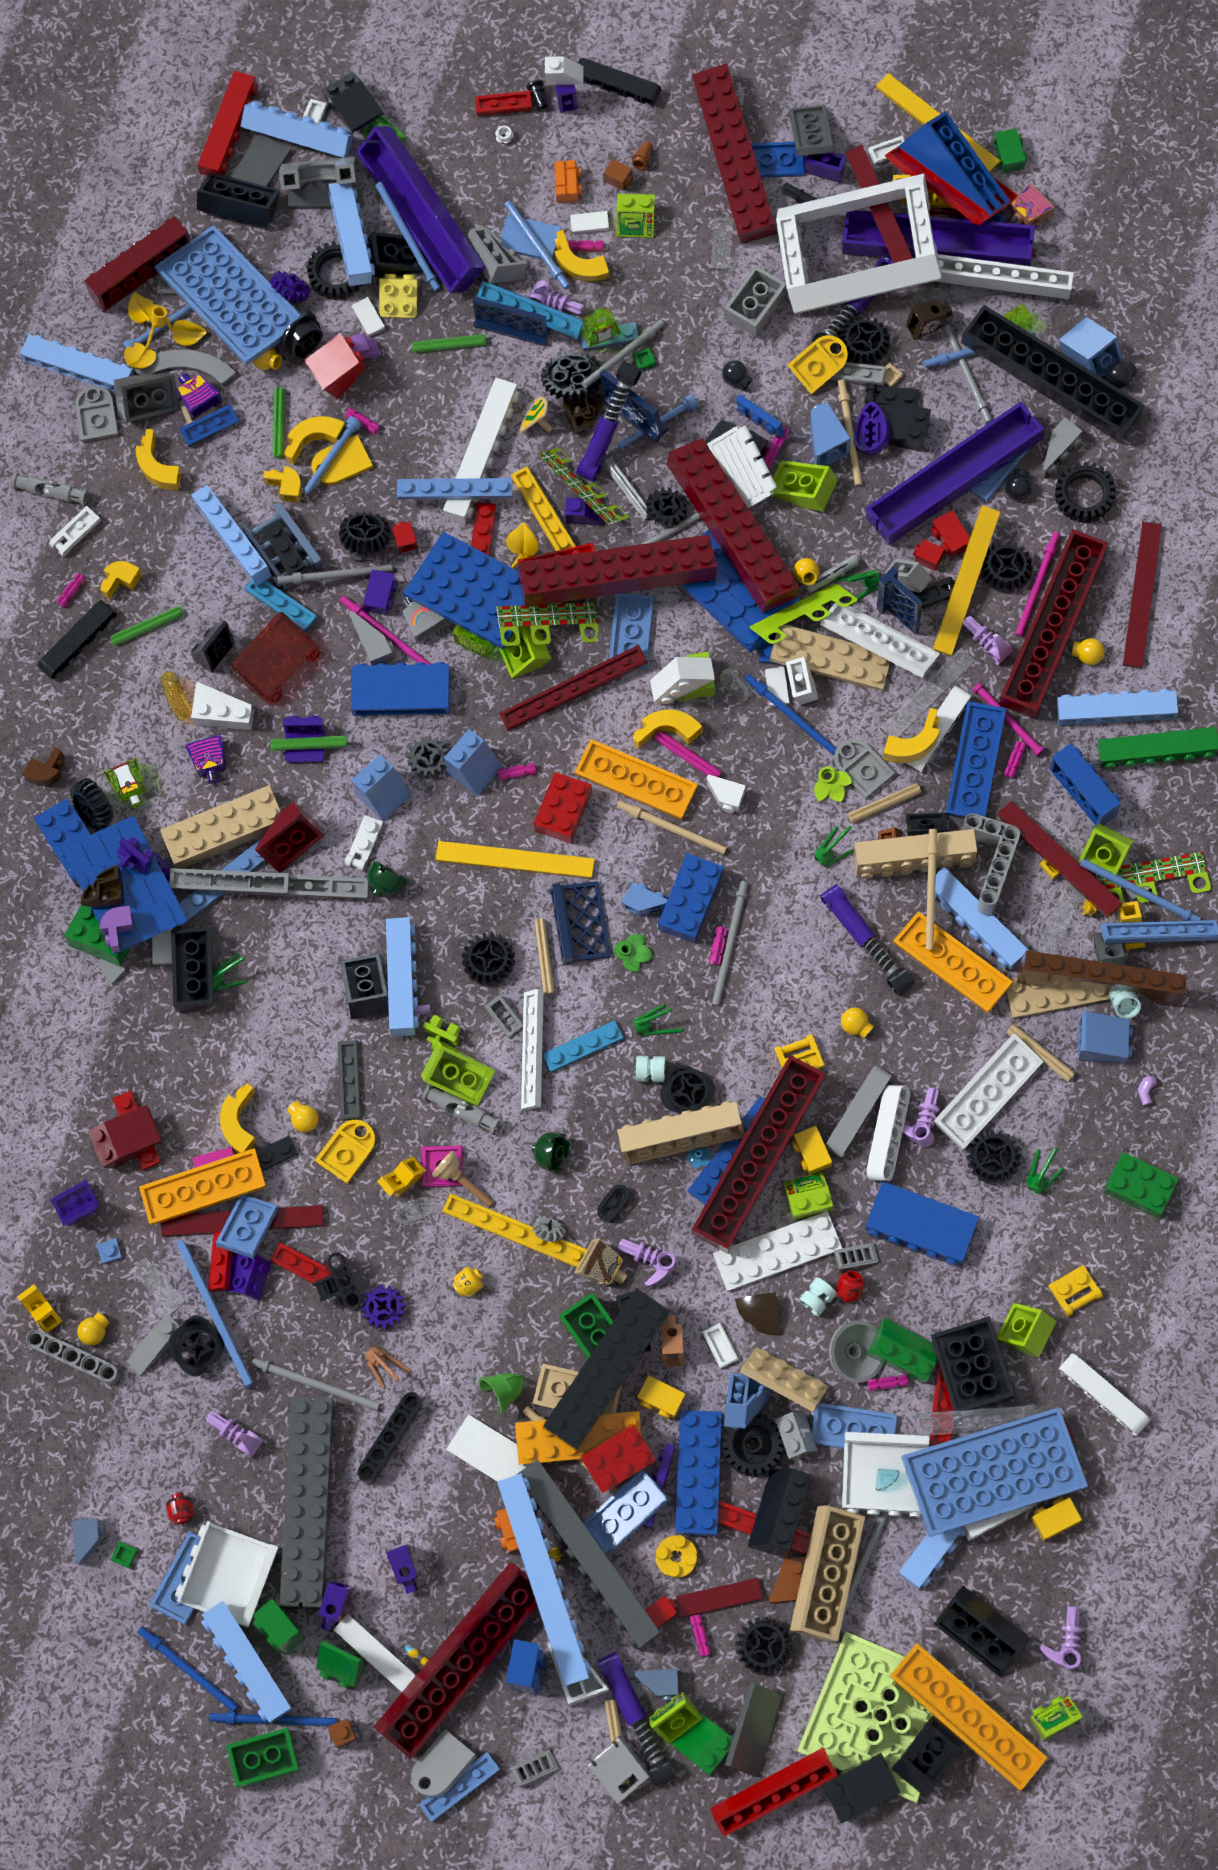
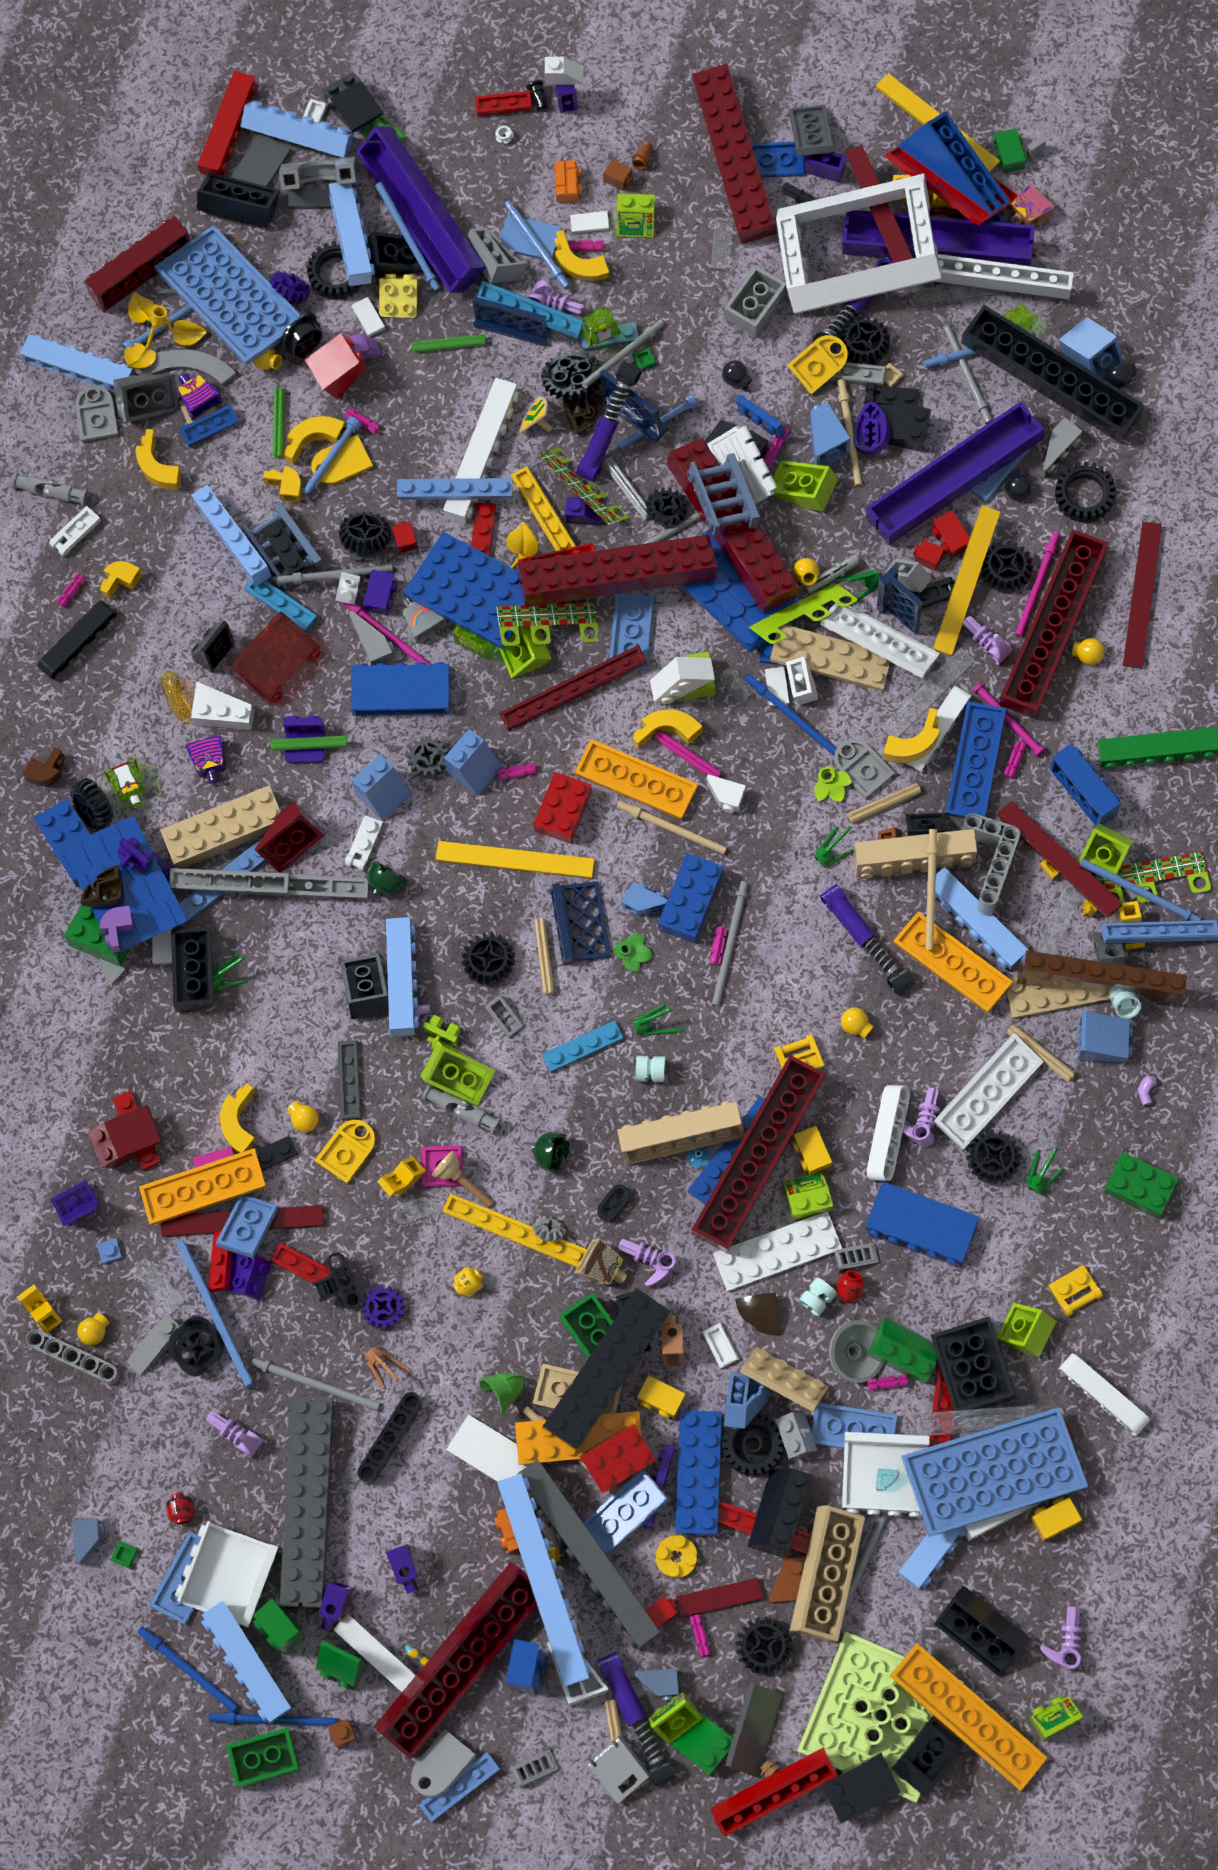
(146, 626): bright green axle -> none
(347, 588): none -> white brick
(532, 1049): white plate -> none
(620, 82): black beam -> none
(680, 1073): black piece -> none
(737, 483): none -> sand blue fence
(769, 1768): none -> medium nougat plate
(857, 1111): light grey beam -> none
(878, 151): white tile -> none
(929, 317): dark brown torso -> none
(1036, 147): none -> light grey tile
(1117, 707): light blue brick -> none

